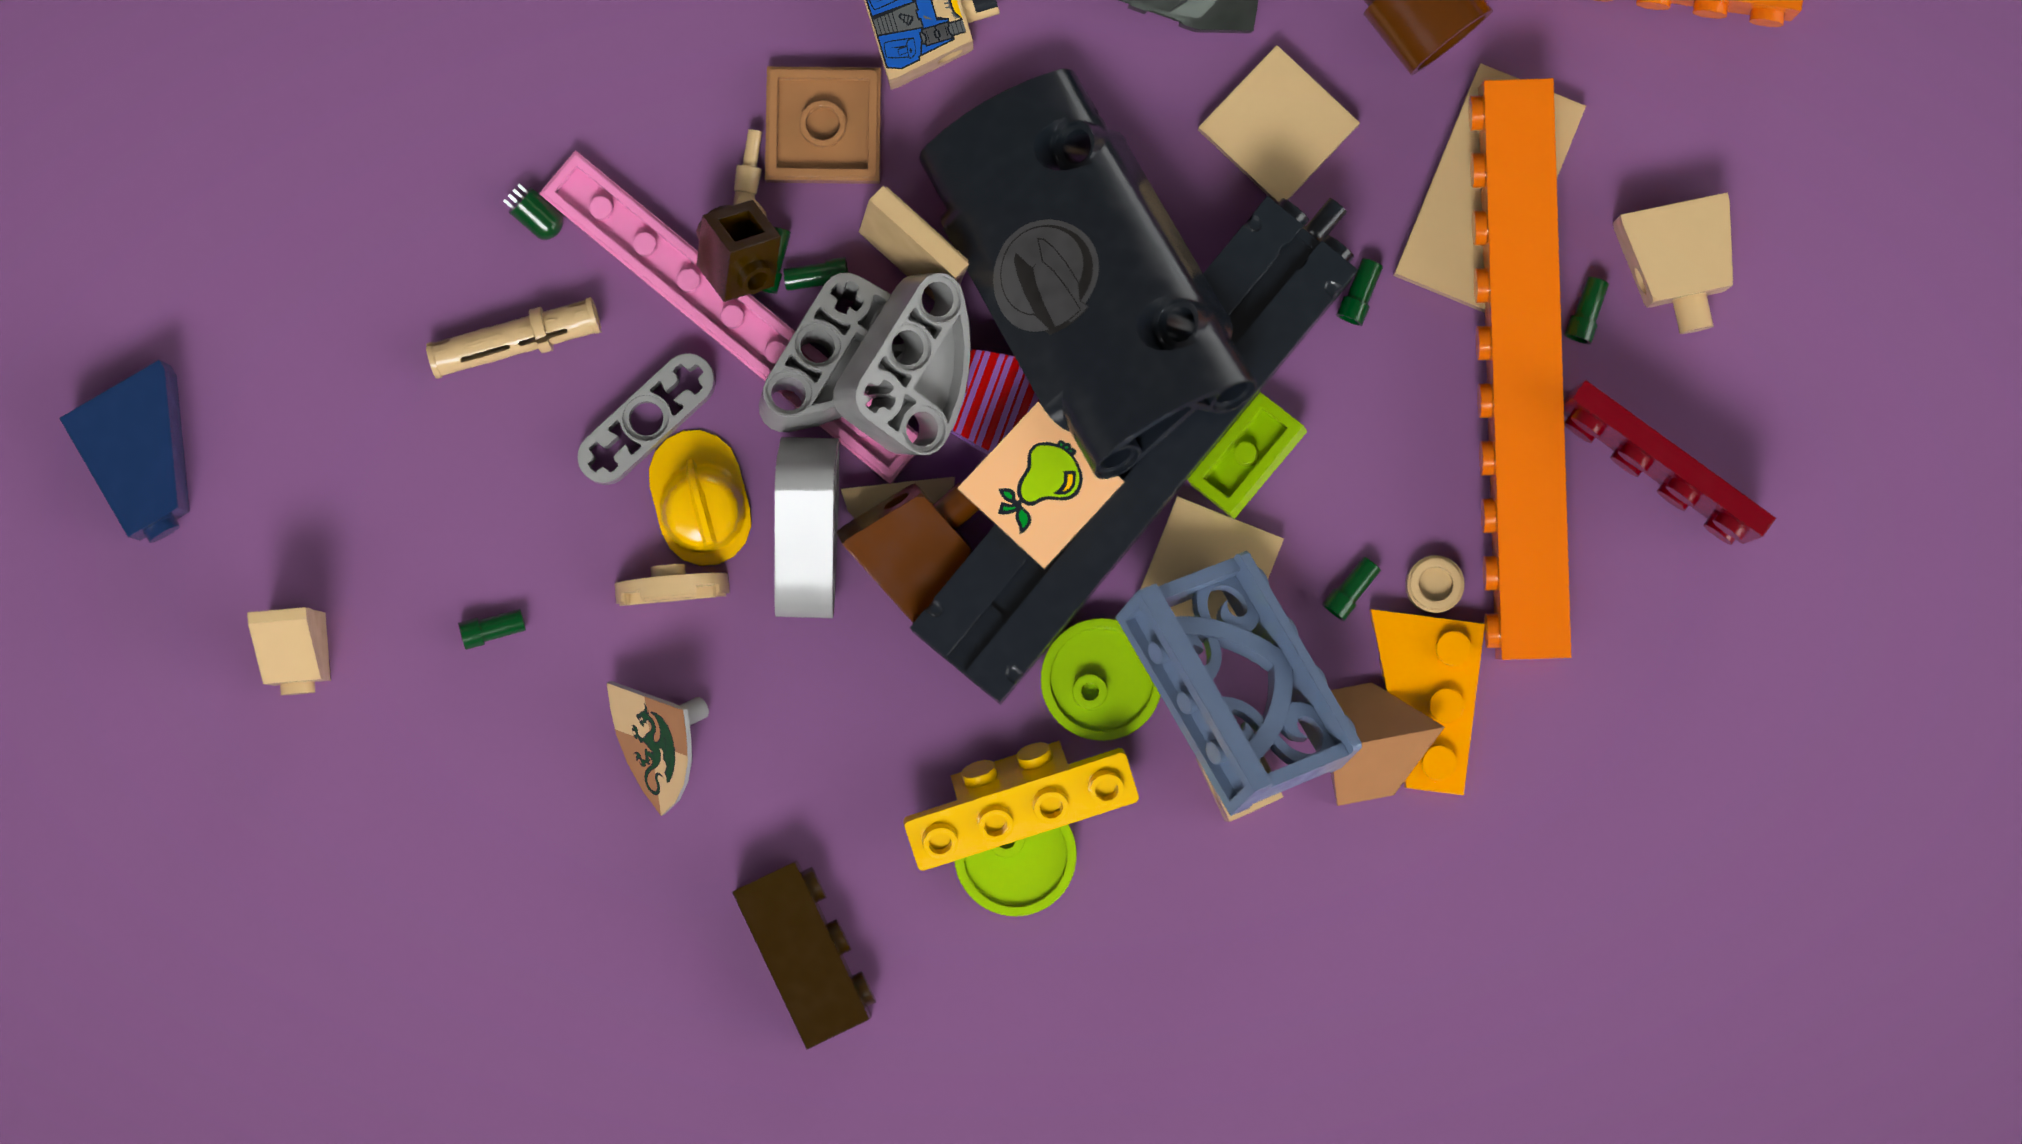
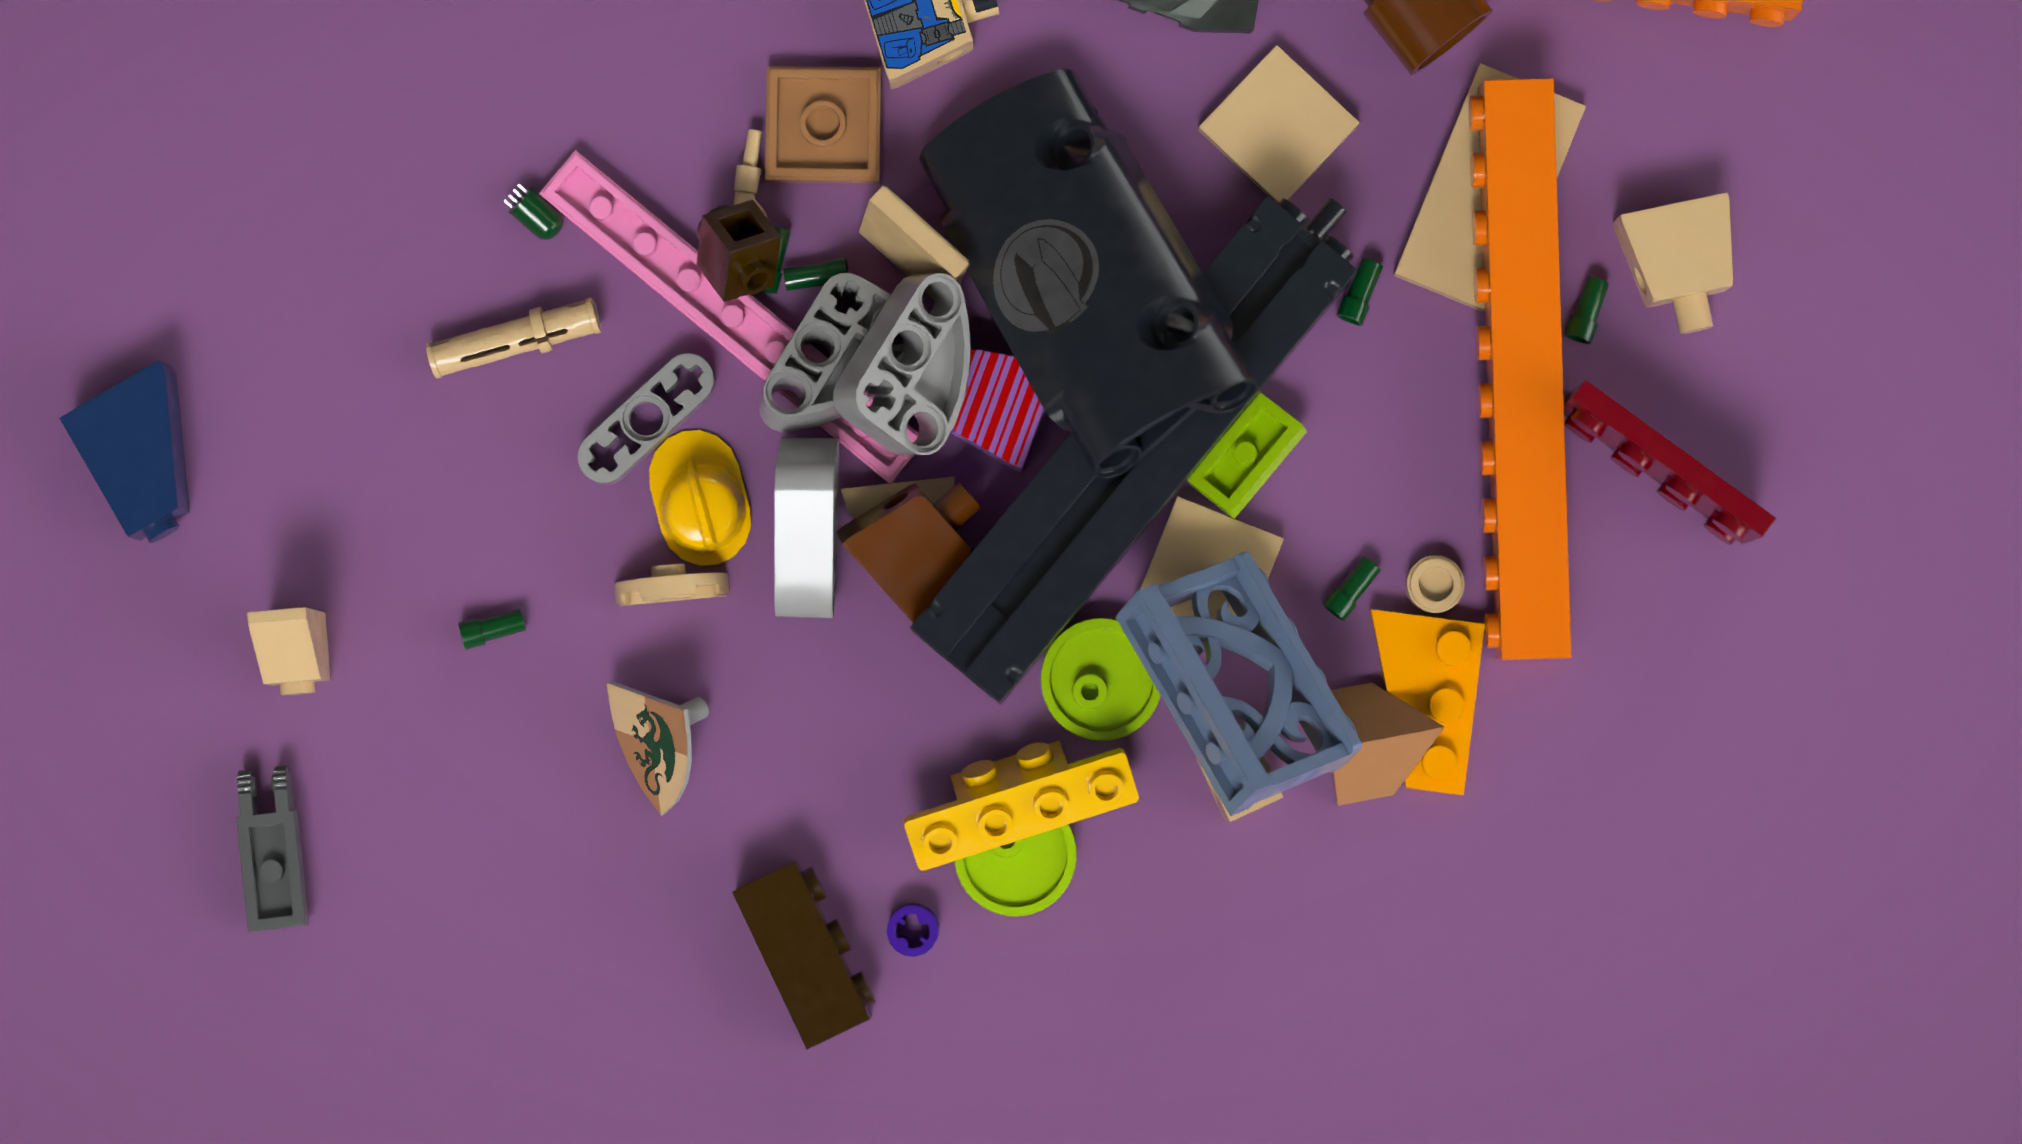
(271, 855): none -> dark grey hinge
(924, 916): none -> dark purple bush
(1038, 486): light nougat tile -> none

